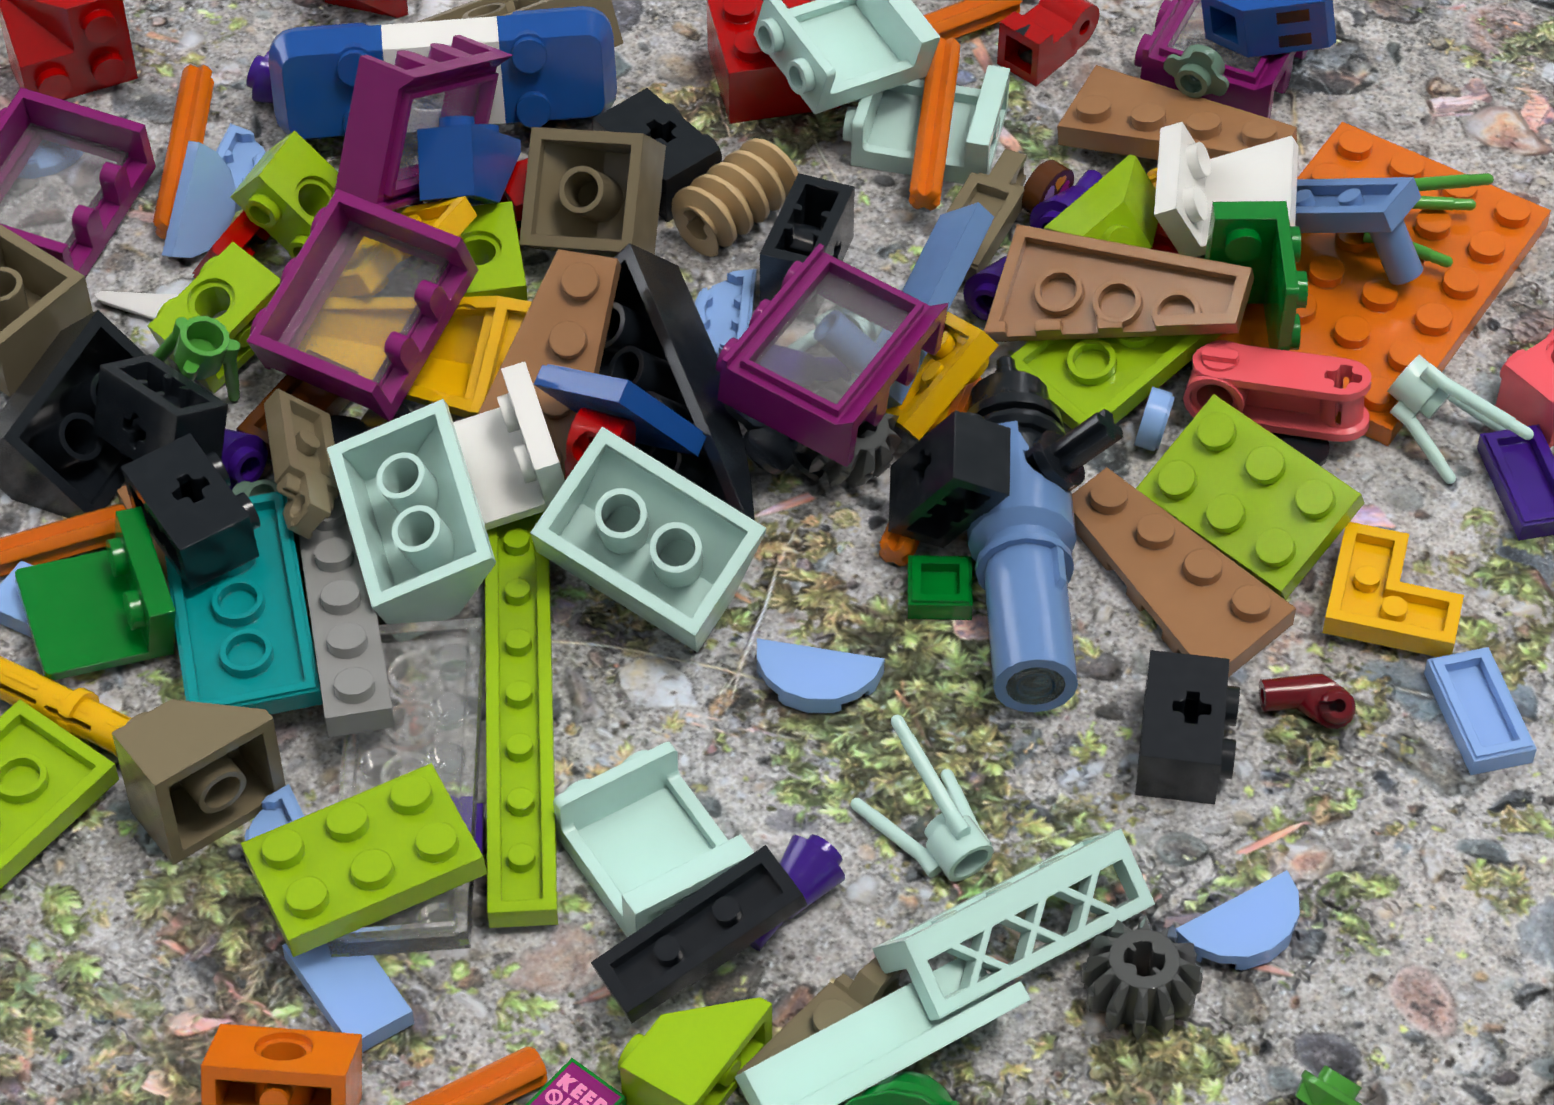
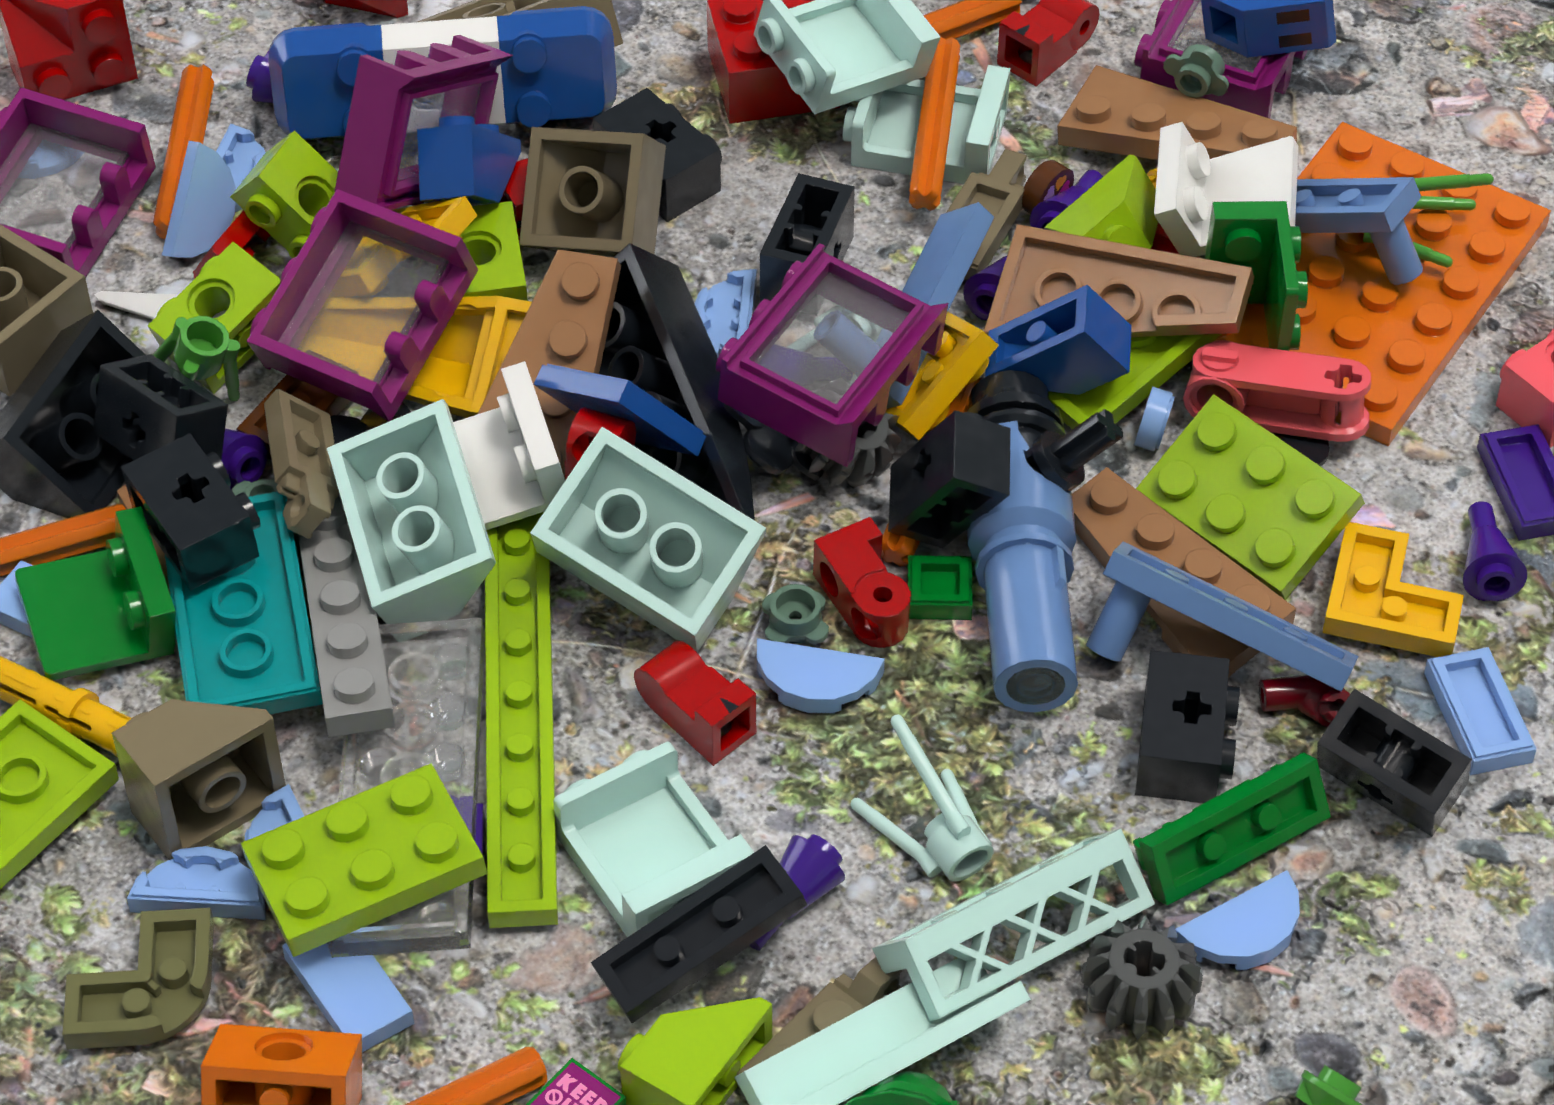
(155, 998): none -> olive plate
(200, 880): none -> light blue tile
(697, 701): none -> red leg
(733, 196): tan piece -> none
(800, 603): none -> sand green plate
(859, 585): none -> red leg
(1066, 343): none -> blue slope
(1144, 577): none -> medium blue piece
(1233, 828): none -> green plate
(1393, 762): none -> black brick
(1425, 390): light aqua plant -> none
(1491, 564): none -> dark purple cone

